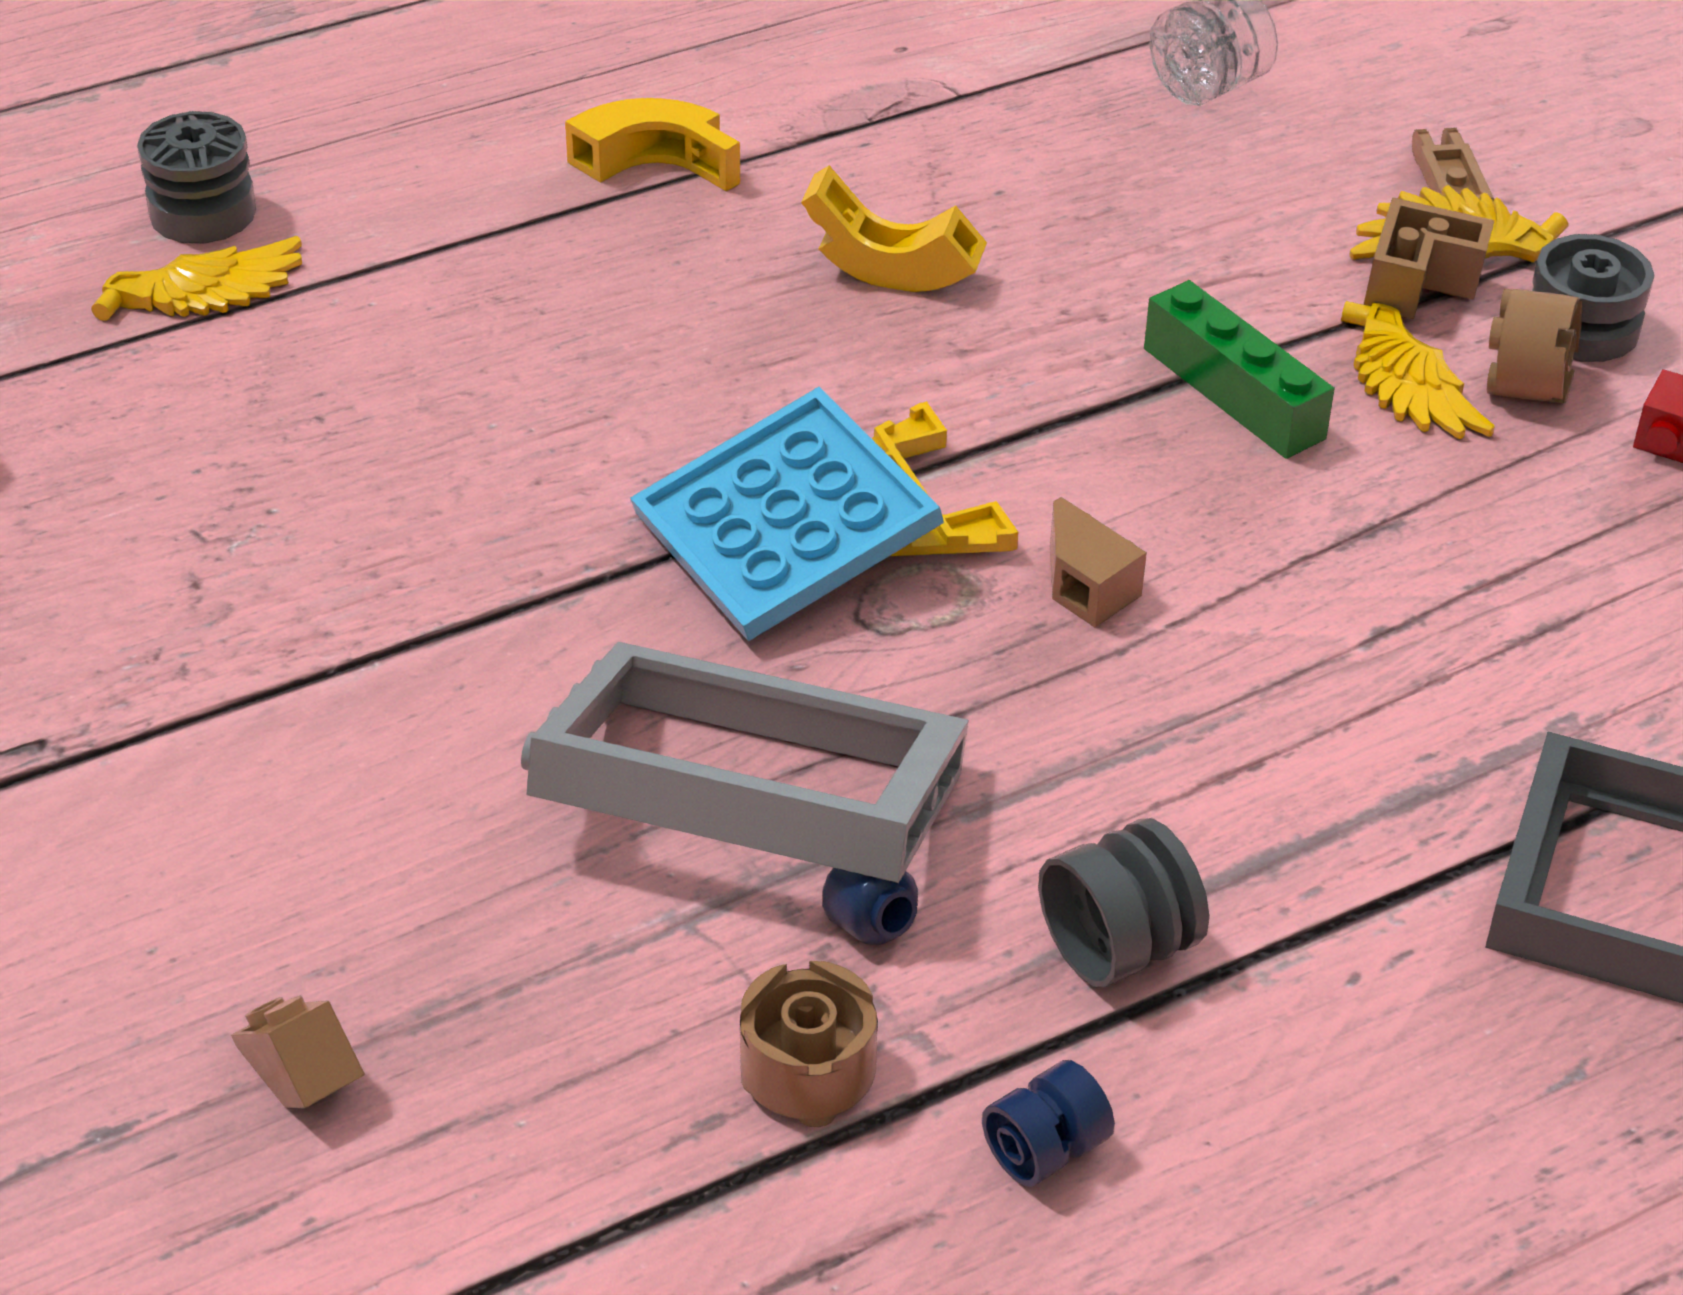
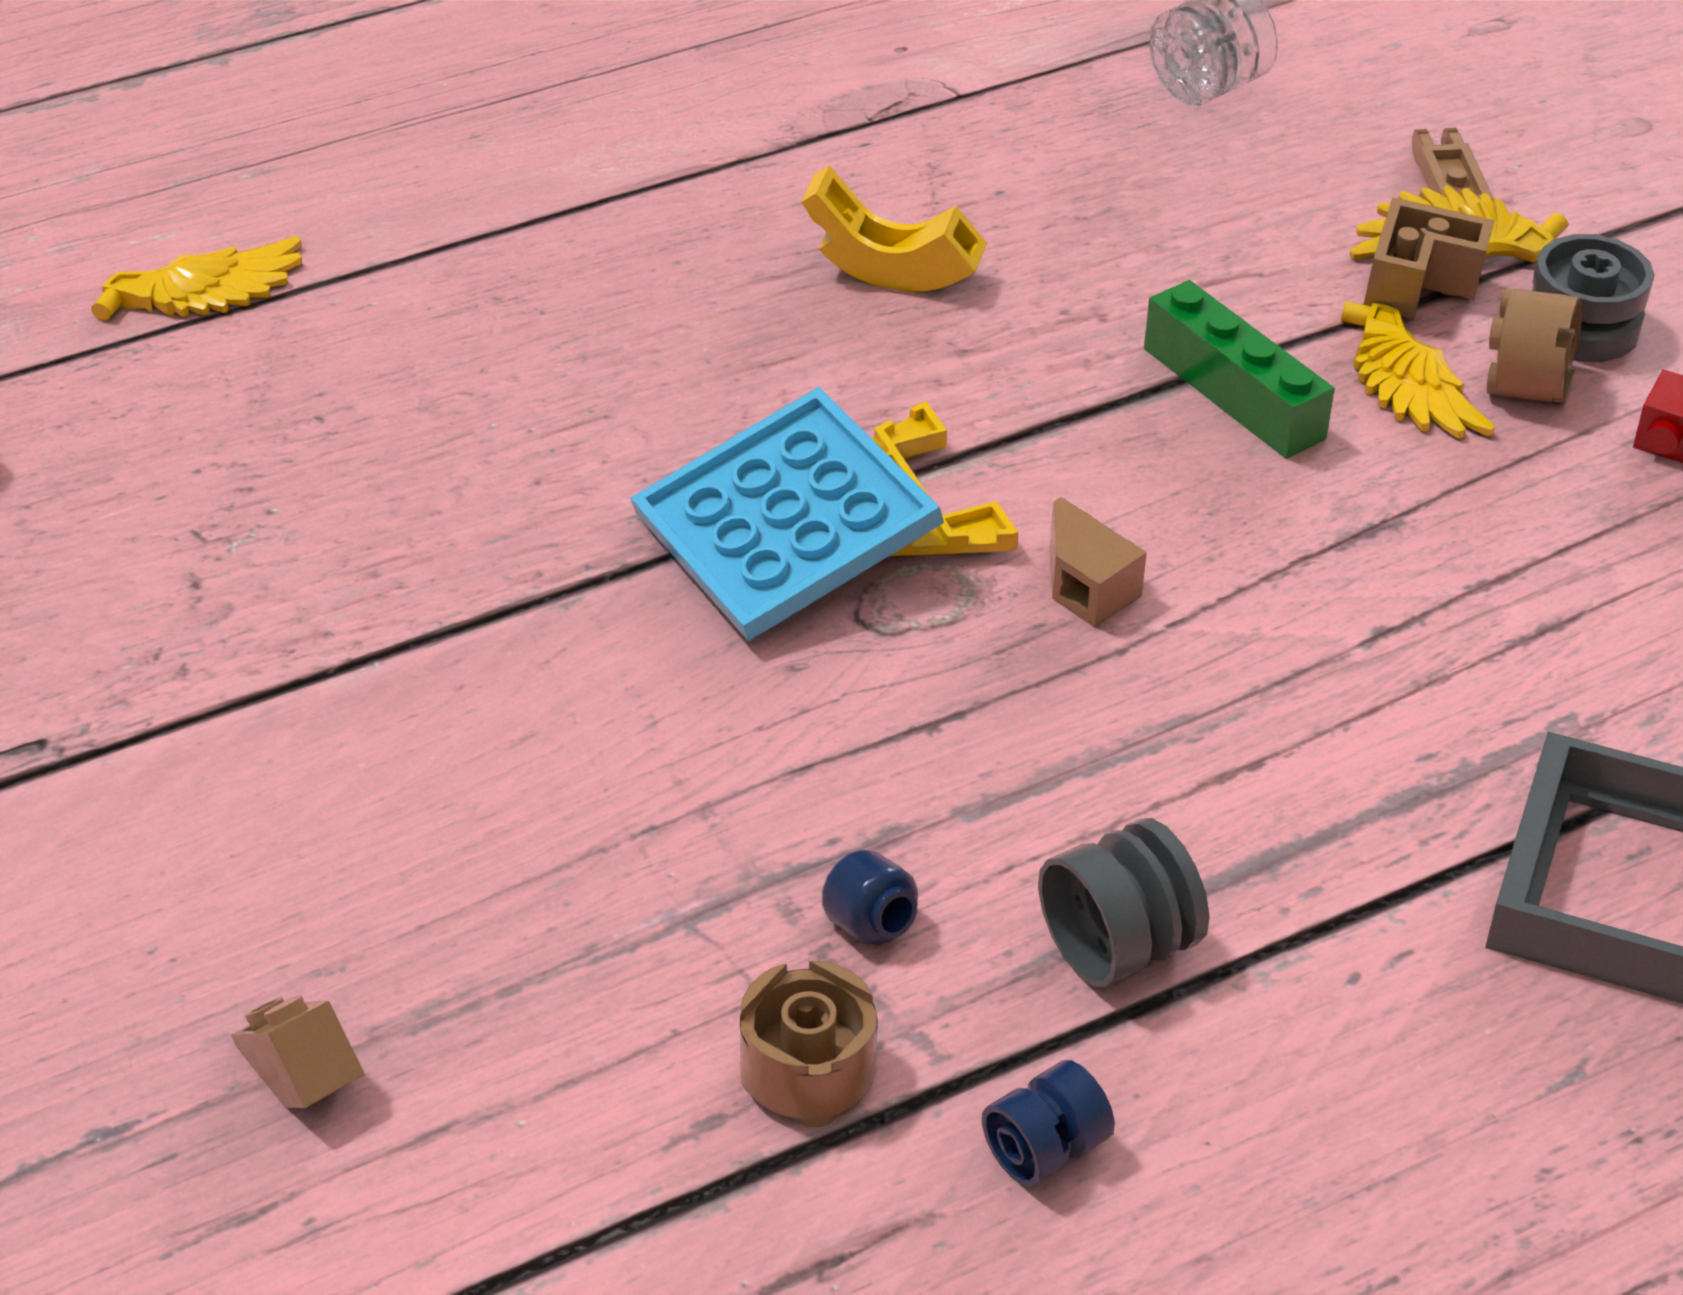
(197, 177): dark grey wheel -> none
(652, 131): yellow arch -> none
(736, 806): light grey window -> none

